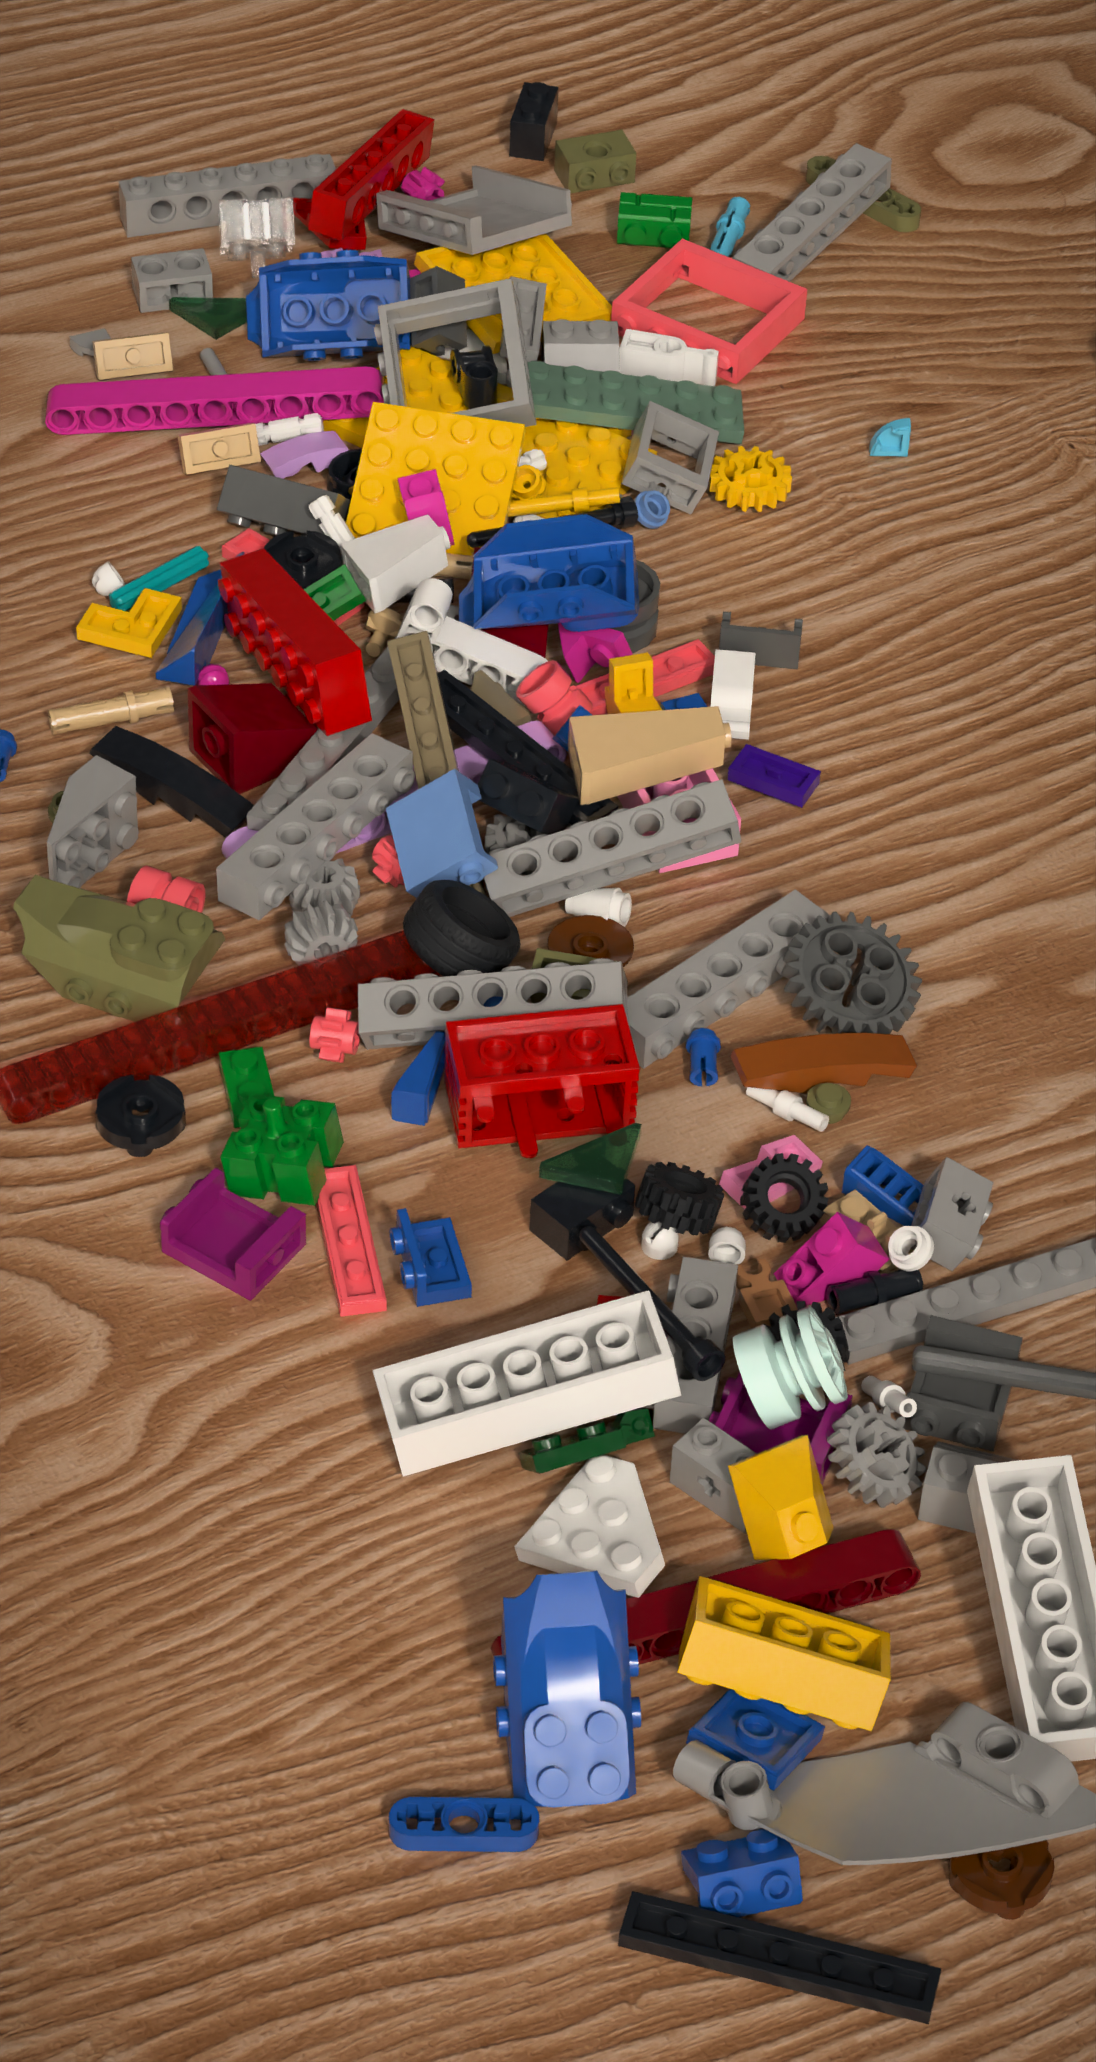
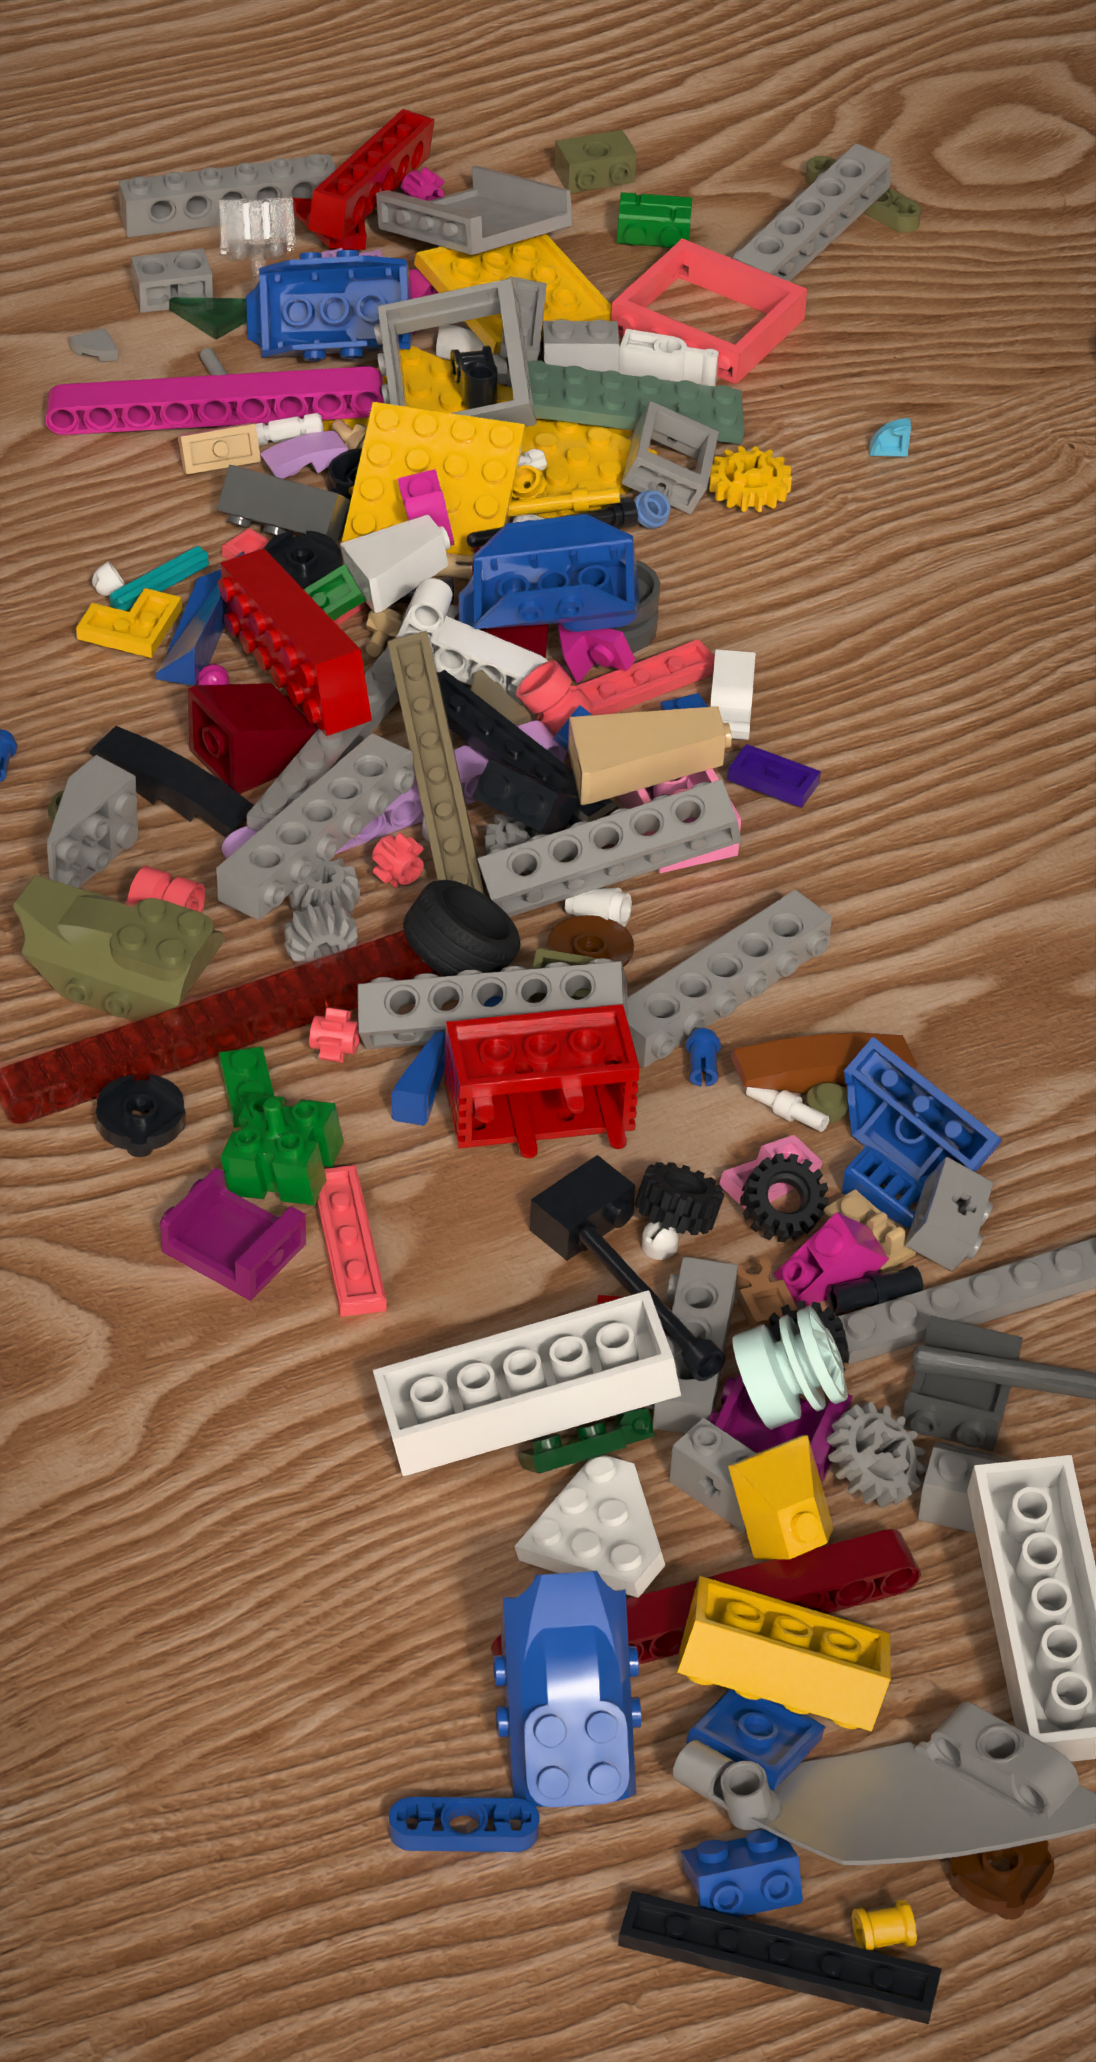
(112, 710): tan pin -> none
(132, 355): tan plate -> none
(332, 523): white axle -> none
(353, 438): none -> tan plate
(430, 1260): blue bracket -> none
(432, 339): dark grey hinge -> none
(439, 834): medium blue panel -> none
(533, 121): black brick -> none
(596, 1164): clear green tile -> none
(631, 685): yellow brick -> none
(727, 1246): white hinge -> none
(730, 226): medium azure pin -> none
(771, 646): dark grey hinge -> none
(814, 964): dark grey gear -> none
(884, 1926): none -> yellow bush
(889, 1394): white bar -> none
(903, 1240): white plate -> none
(911, 1117): none -> blue wedge

